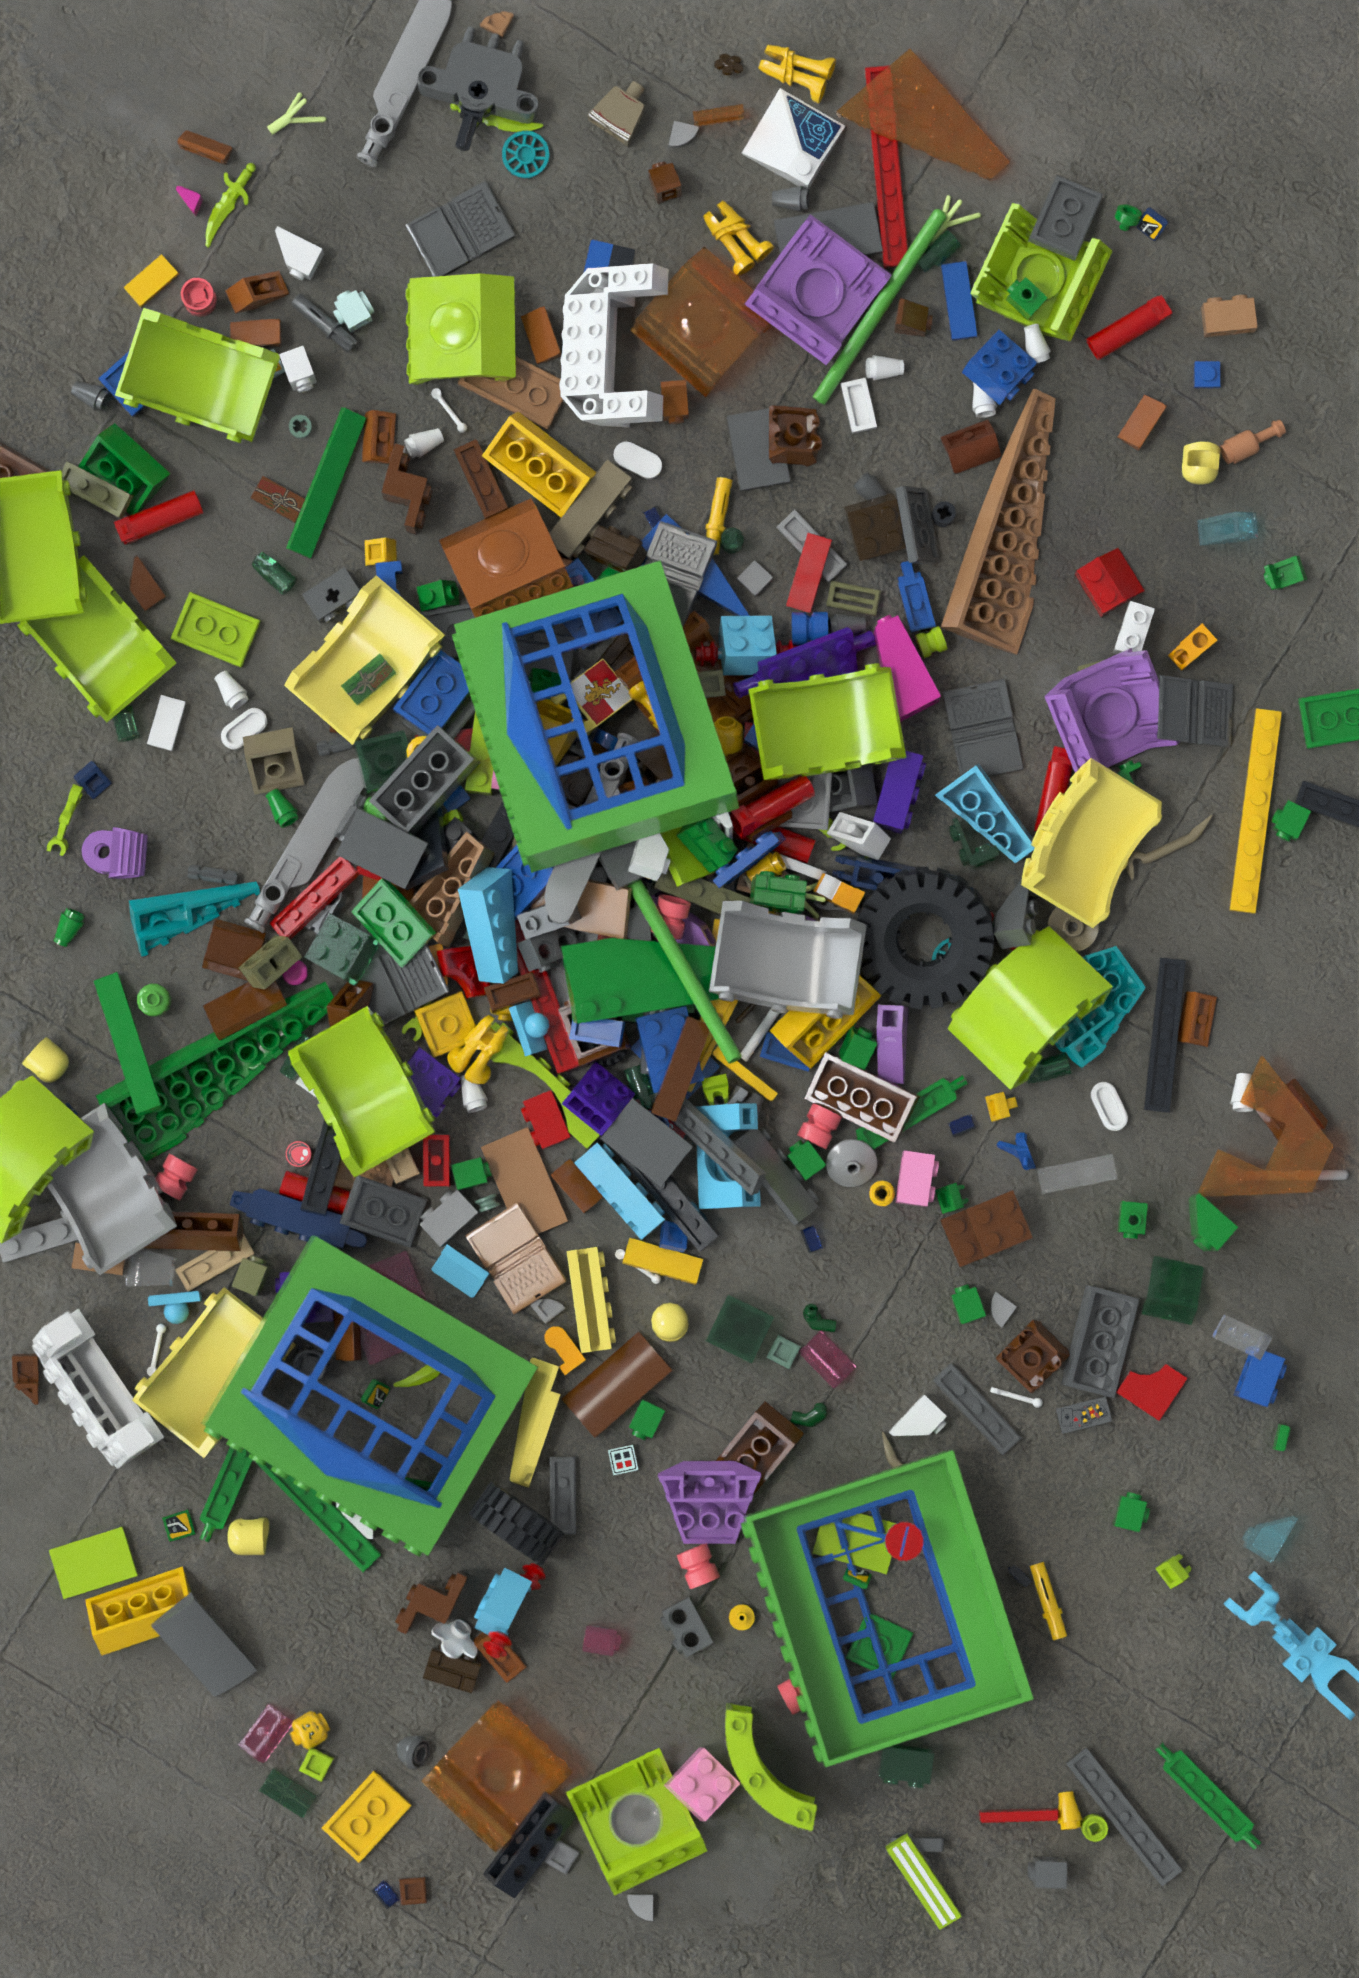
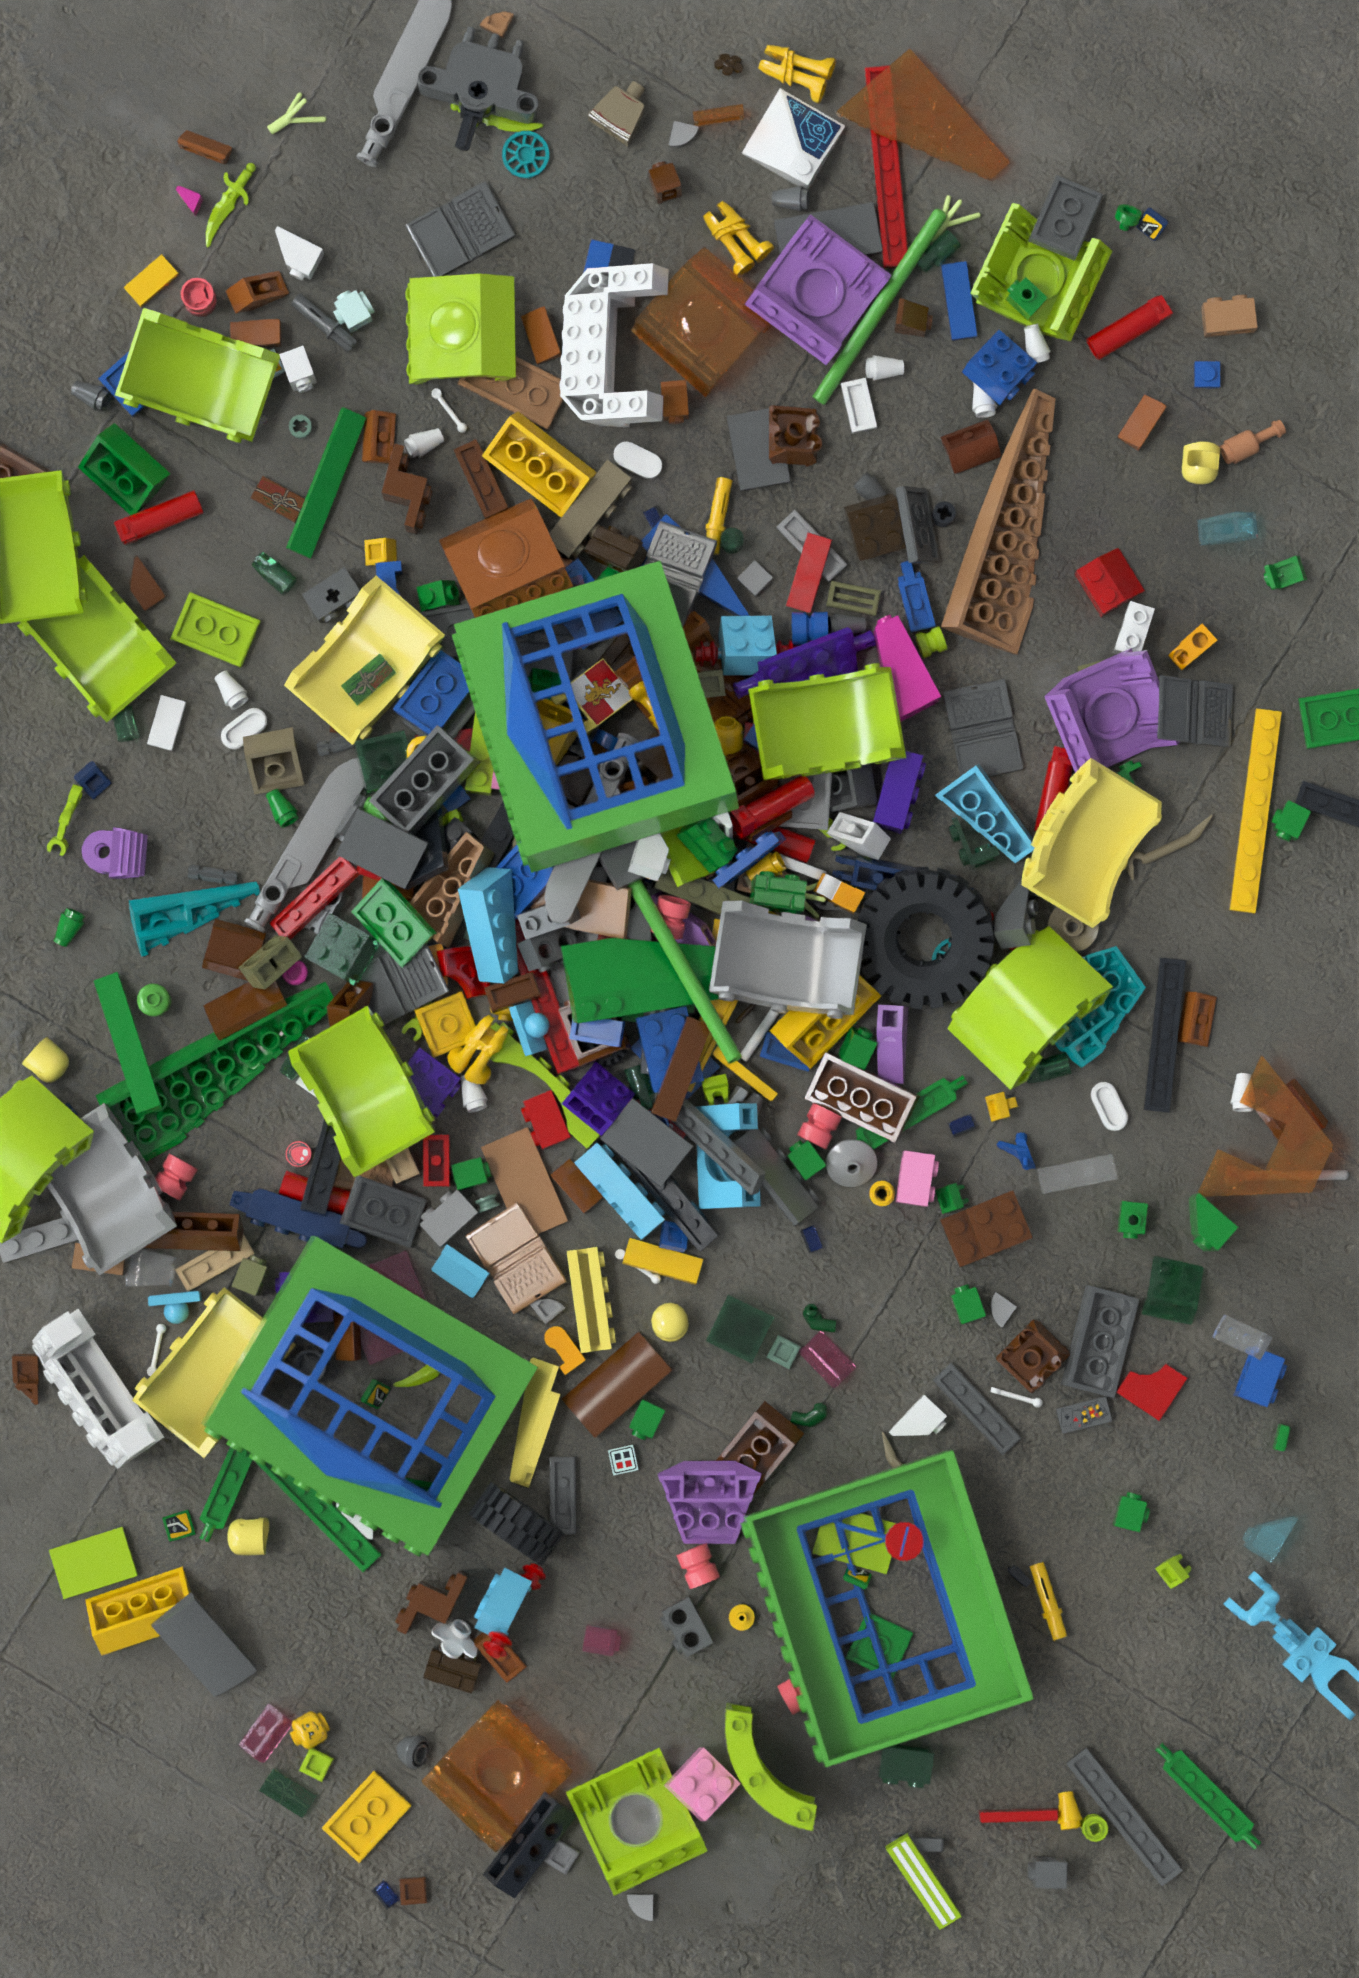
(96, 490): olive plate -> none

